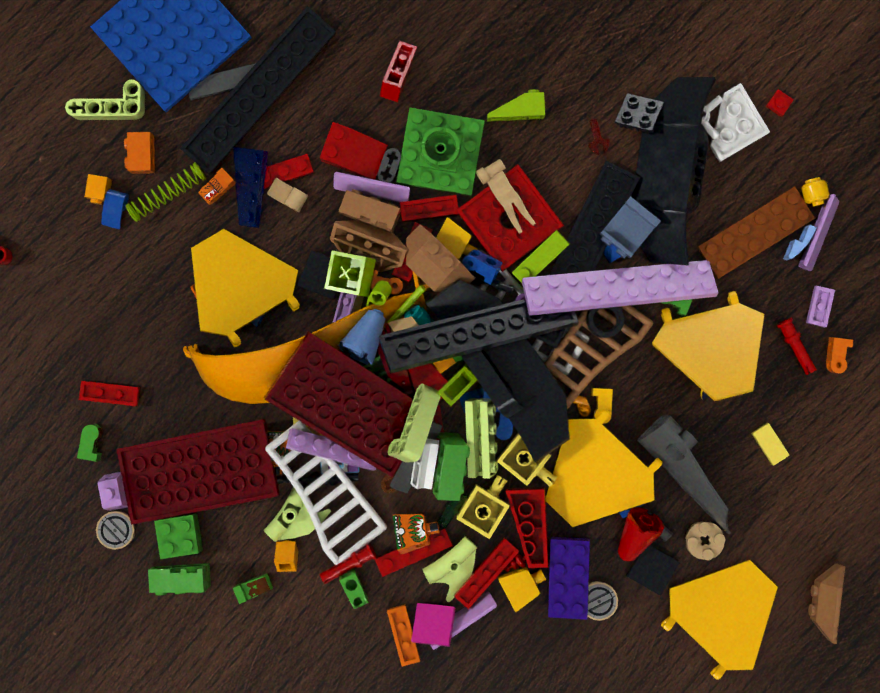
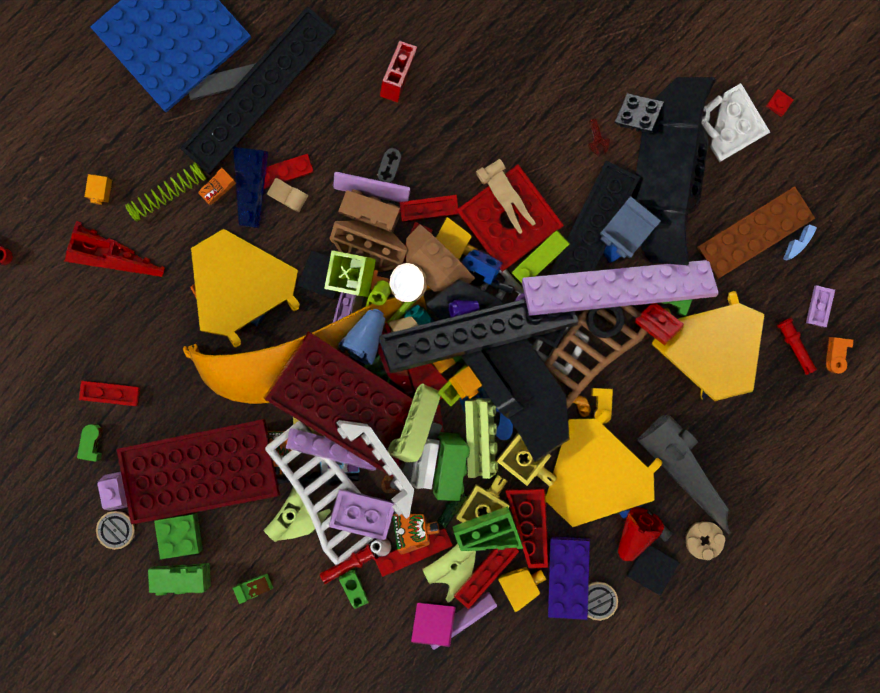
(93, 250): none -> red wedge
(106, 105): yellowish green beam -> none
(113, 205): blue panel -> none
(140, 152): orange brick -> none
(286, 556): light orange brick -> none
(353, 151): red slope -> none
(361, 514): none -> lavender plate
(385, 547): none -> white cone
(402, 635): orange plate -> none
(403, 499): none -> white slope
(408, 282): none -> tile
(443, 171): bright green piece -> none
(461, 307): none -> dark purple cone
(466, 383): none -> light orange brick
(488, 531): none -> bright green wedge
(514, 563): red hair -> none
(525, 107): lime slope -> none
(659, 323): none -> red plate
(725, 614): yellow flag -> none
(770, 444): light yellow tile -> none
(815, 191): yellow head -> none
(822, 223): lavender slope -> none
(826, 601): medium nougat wedge -> none

